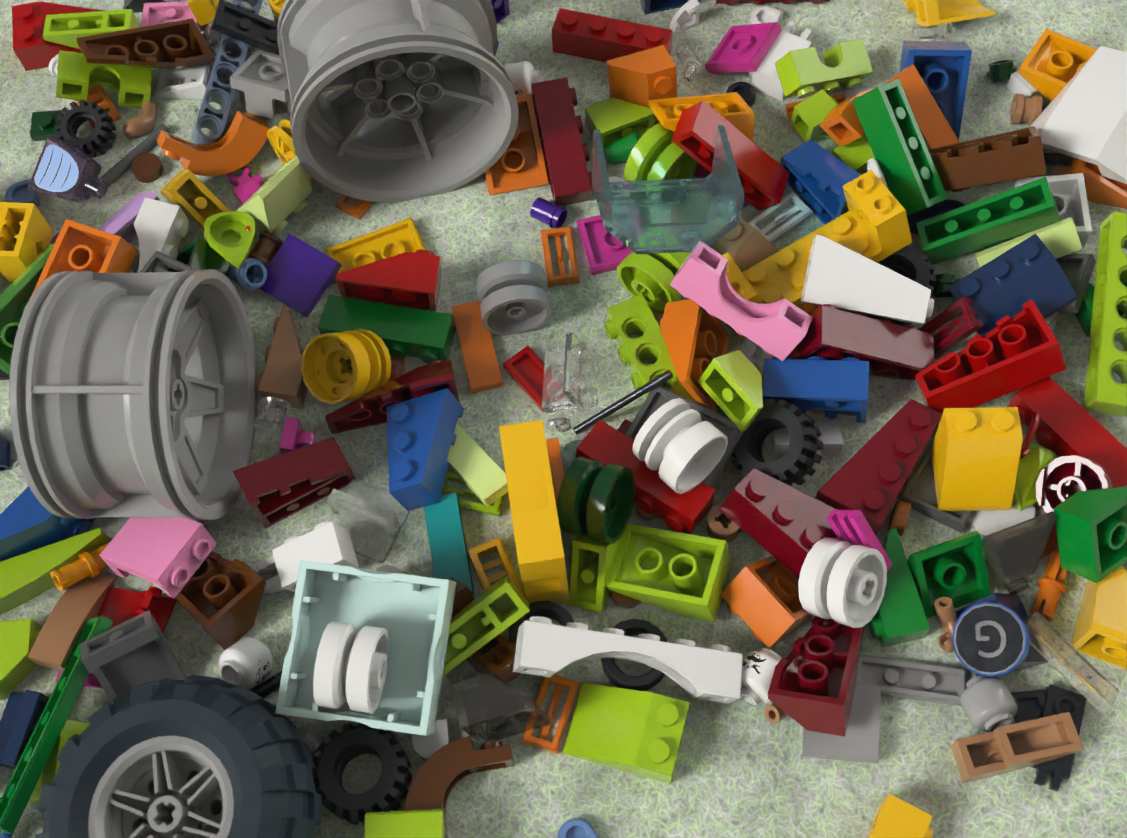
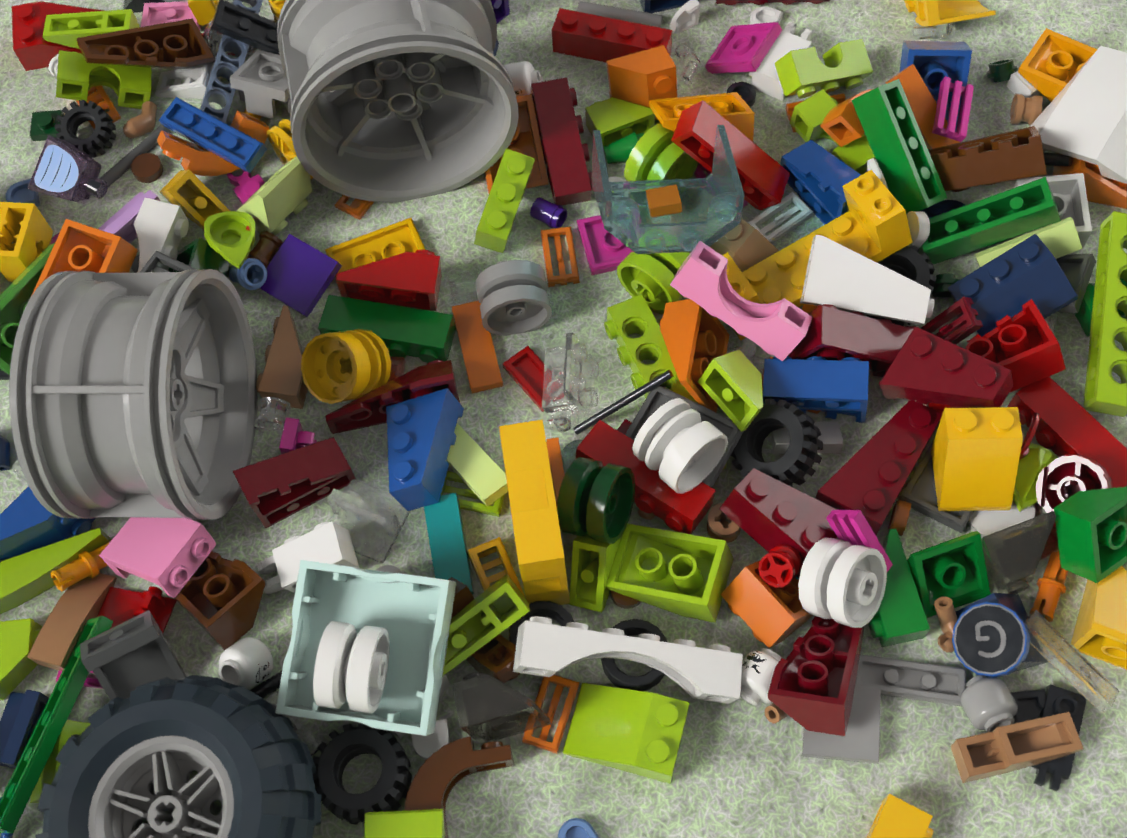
(213, 135): none -> blue tile
(504, 201): none -> lime arch
(620, 13): none -> light grey bar
(663, 201): none -> orange tile
(780, 574): none -> red wheel
(919, 227): none -> white tile
(945, 374): none -> dark red wedge
(965, 107): none -> dark pink tile

